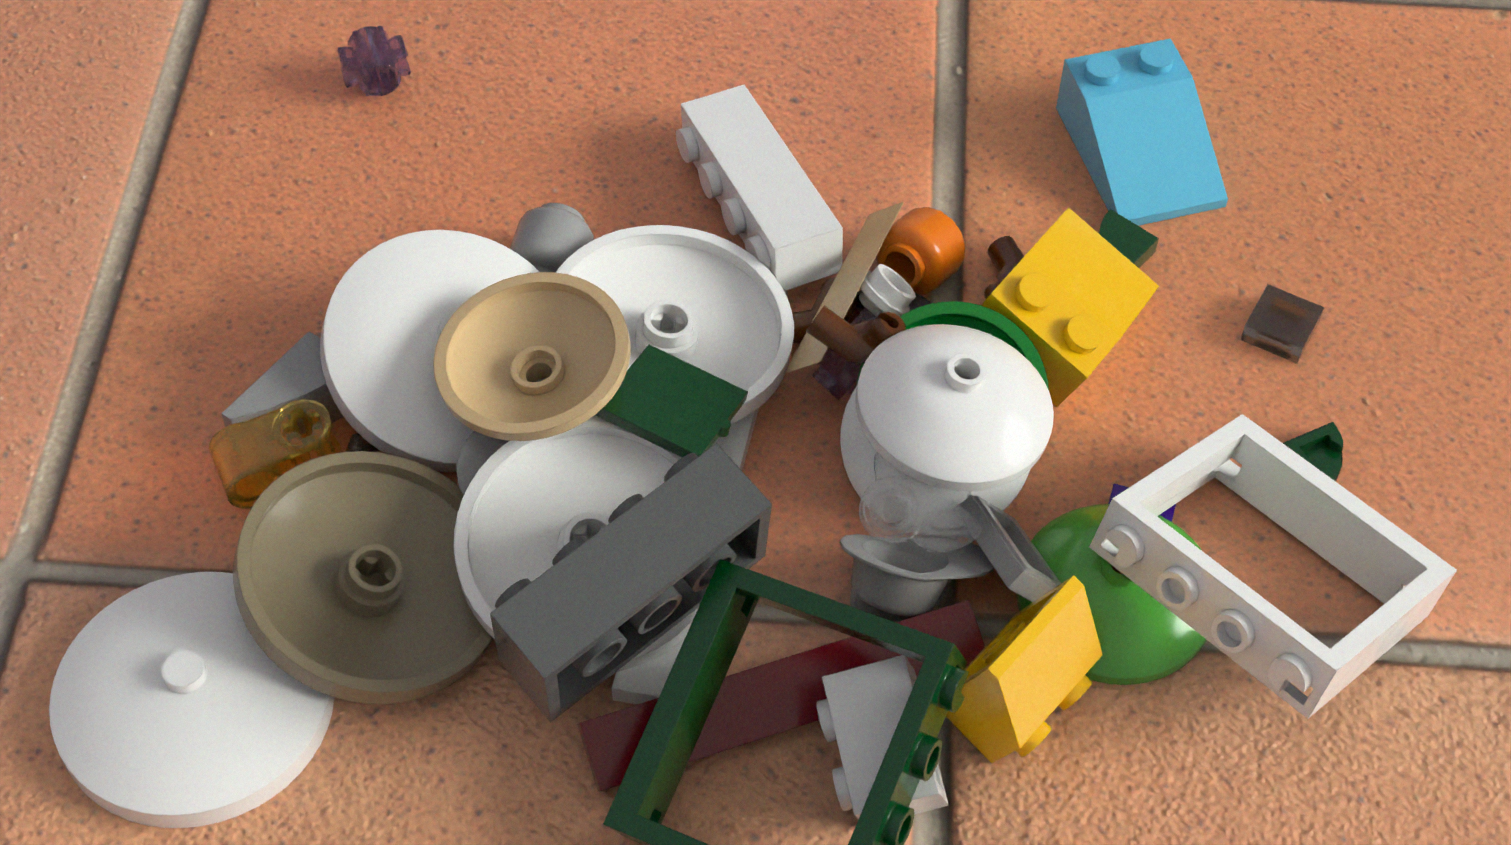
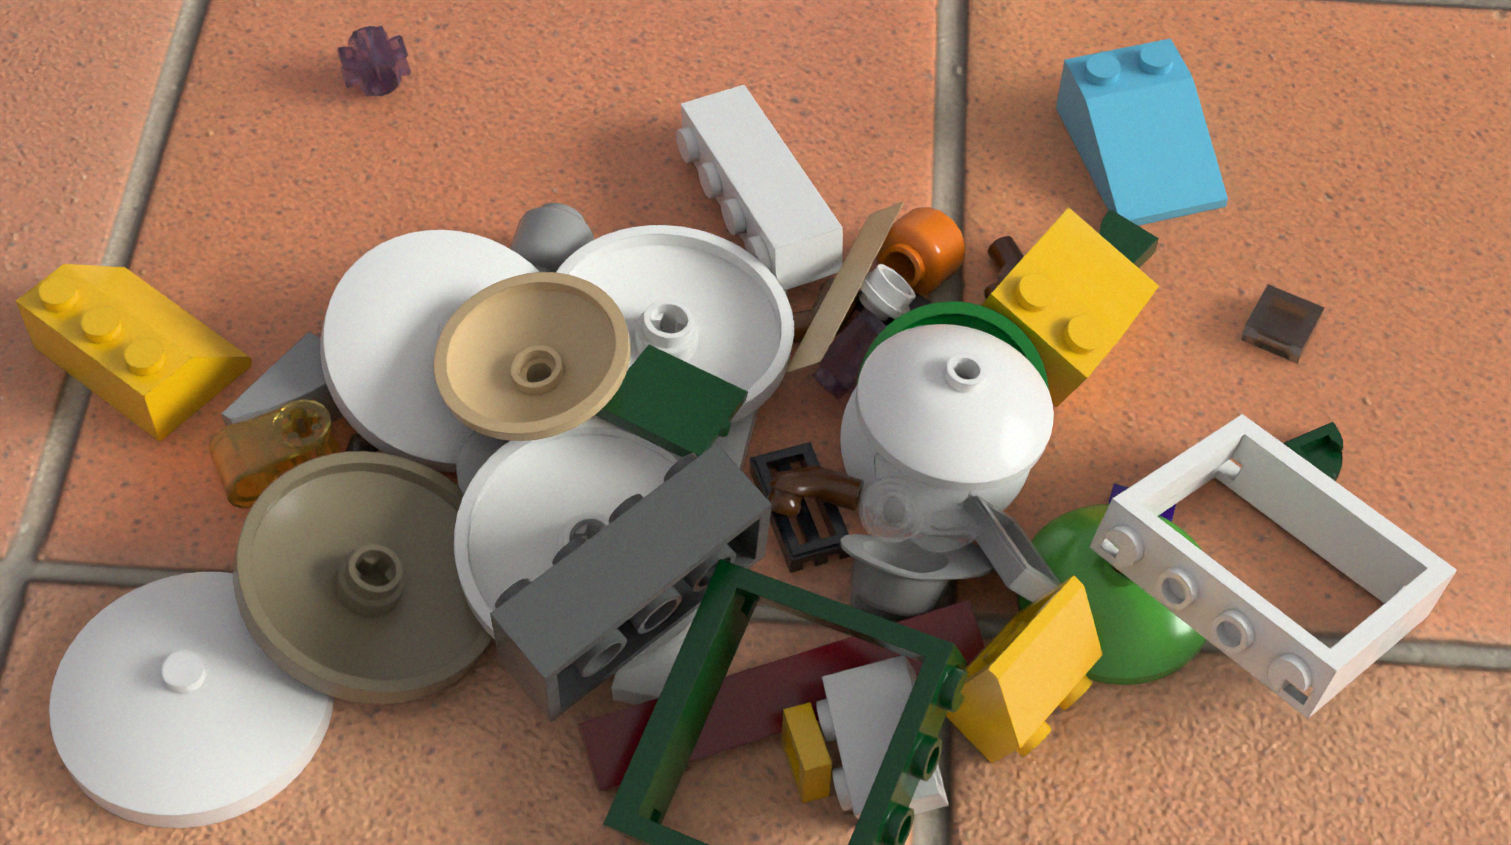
(129, 344): none -> yellow slope
(806, 752): none -> yellow tile
(814, 547): none -> black tile
(815, 483): none -> reddish brown arm
(857, 340): reddish brown arm -> none

